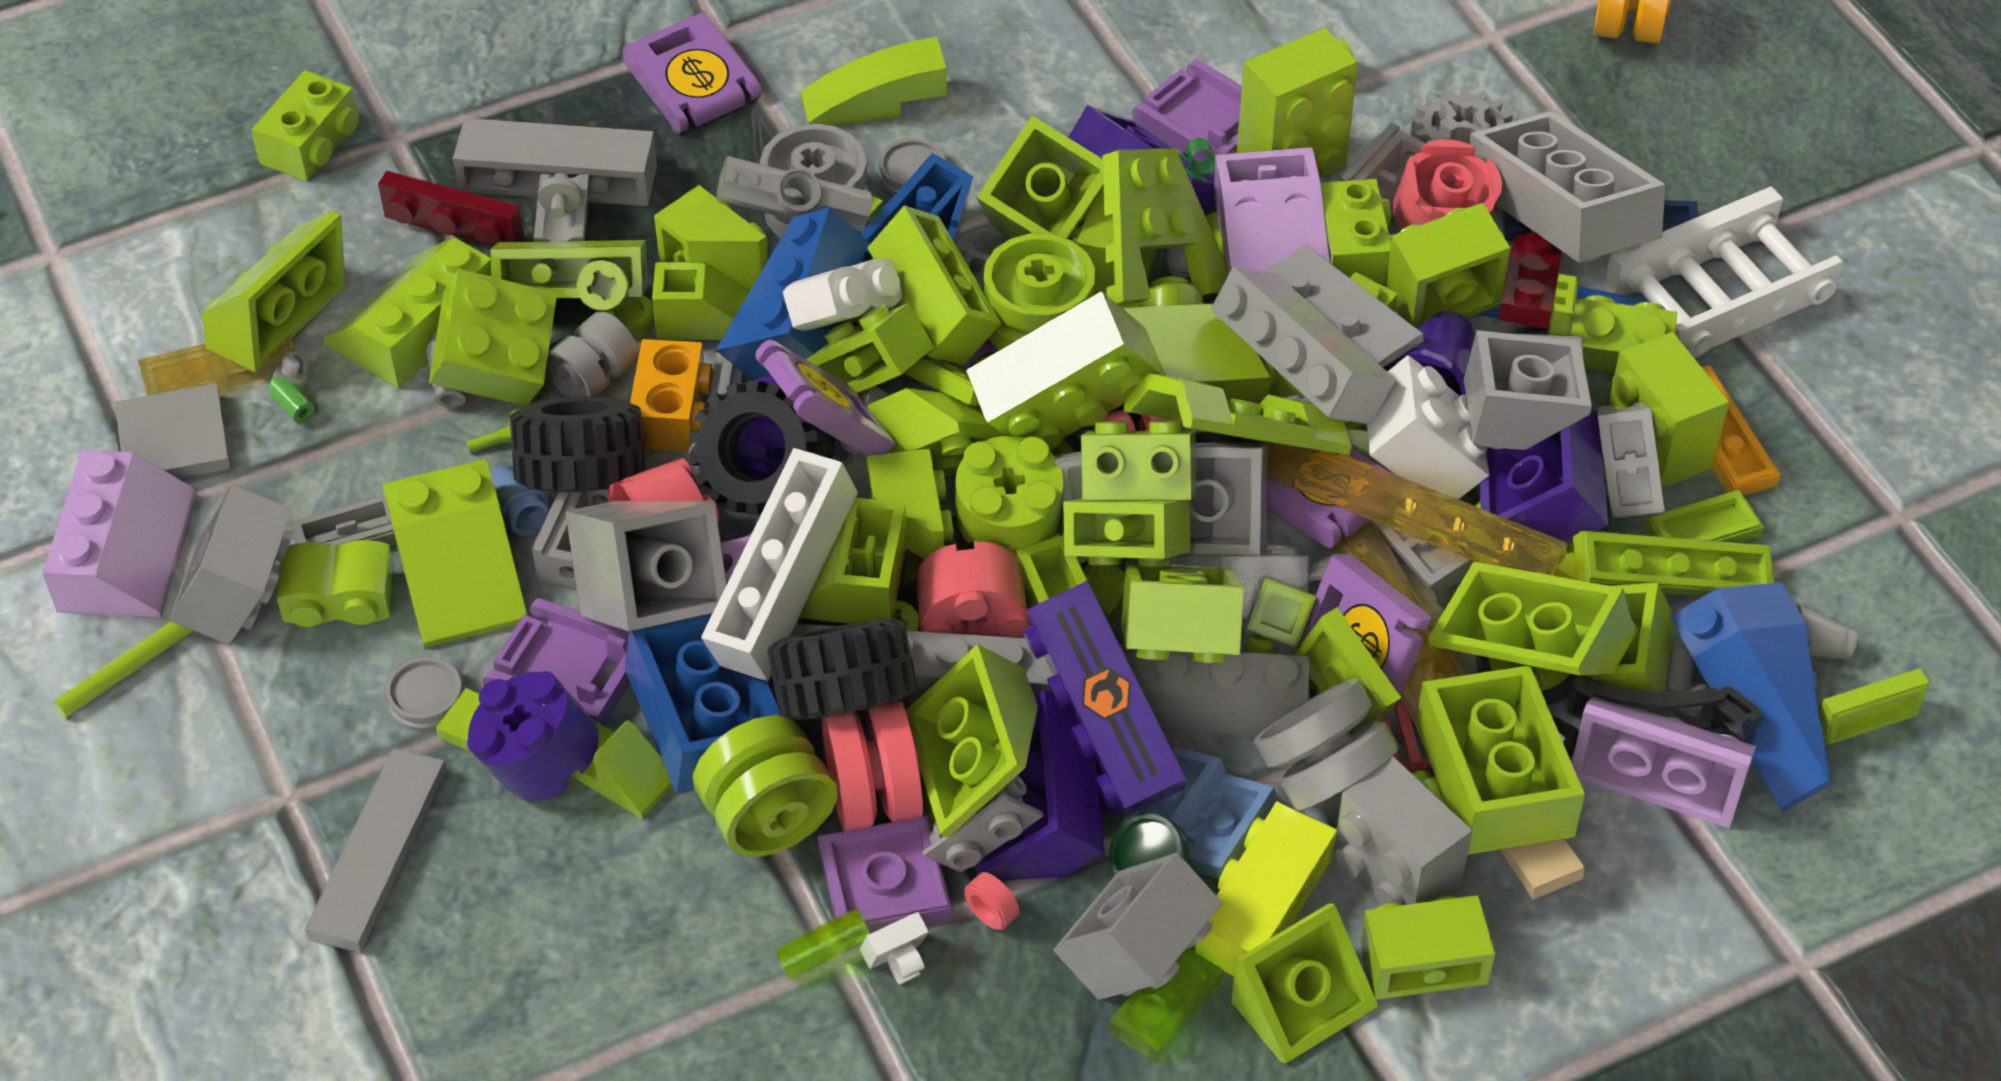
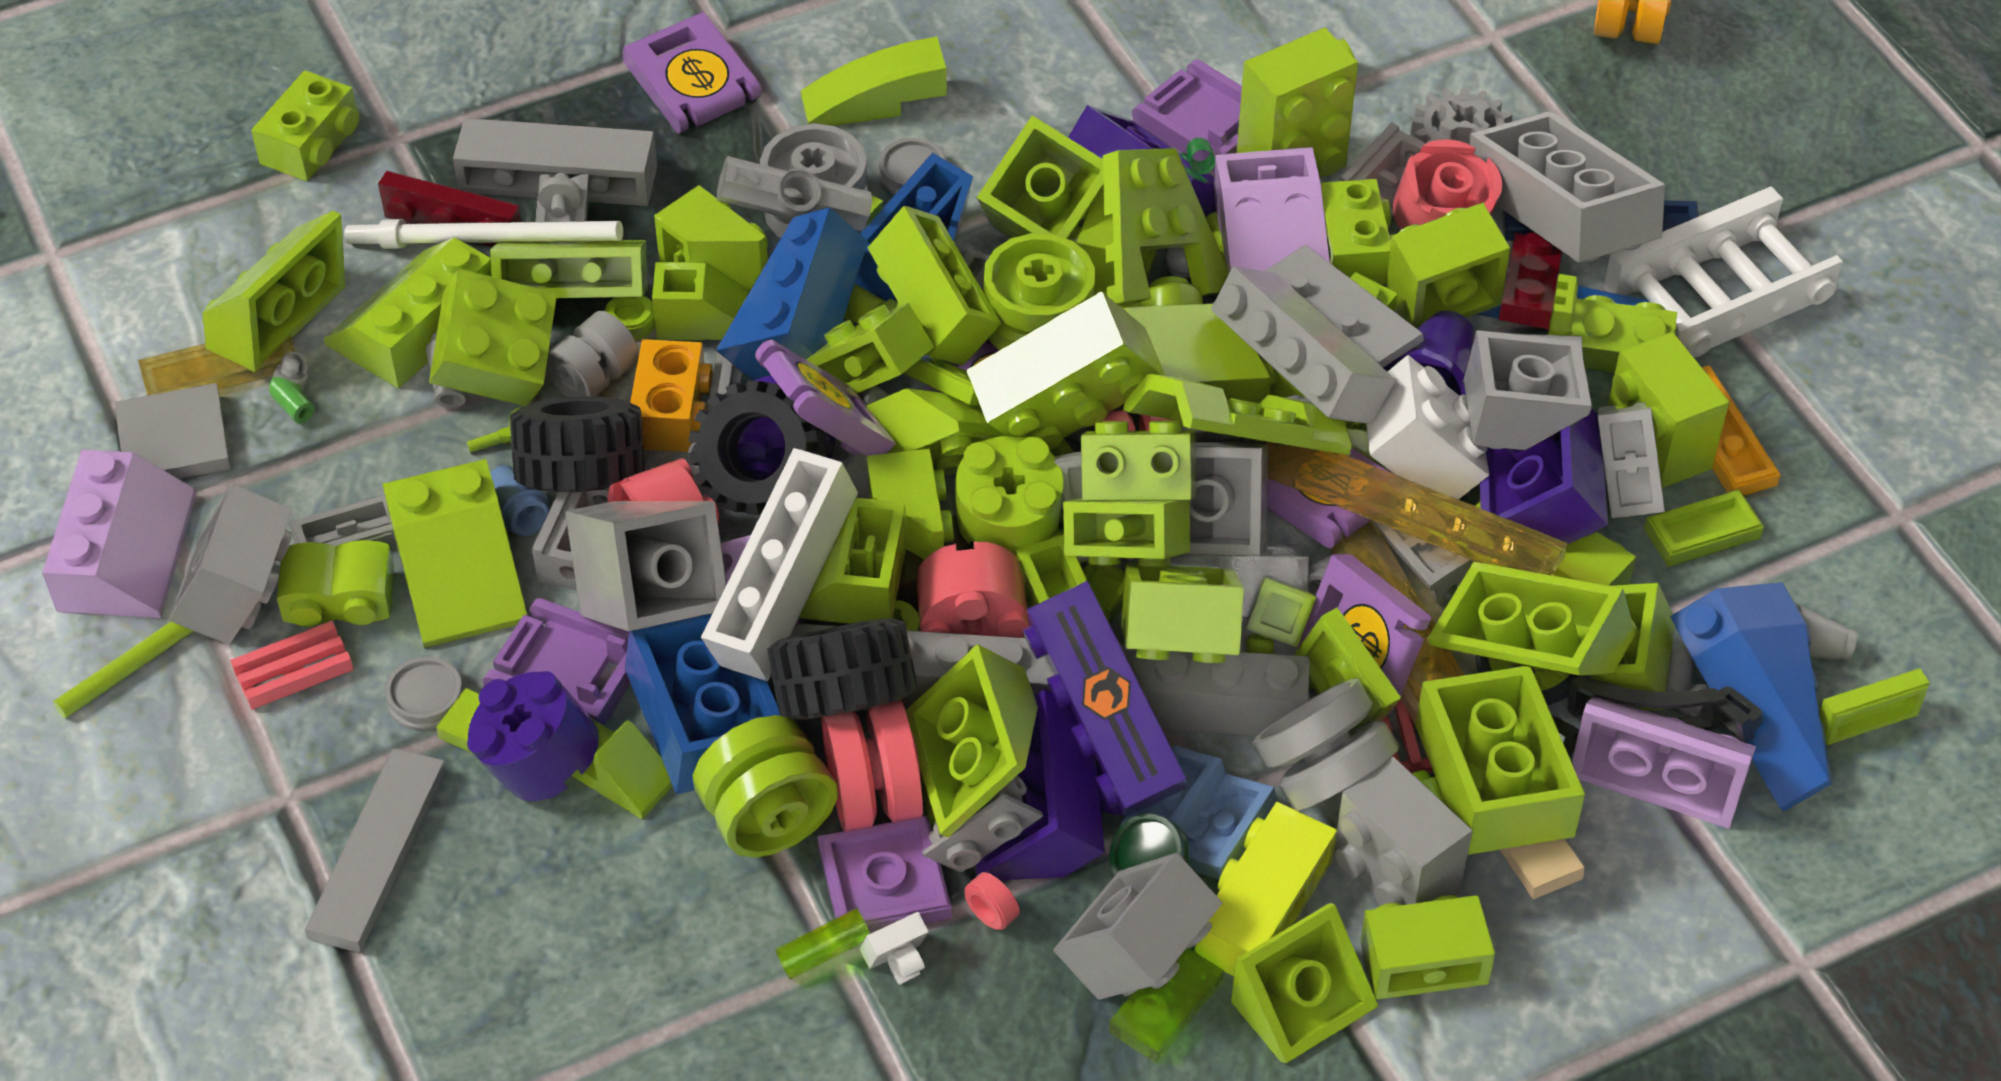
(289, 659): none -> coral tile
(397, 234): none -> white bar
(614, 290): lime wheel -> none
(842, 294): white brick -> none
(1675, 563): lime tile -> none

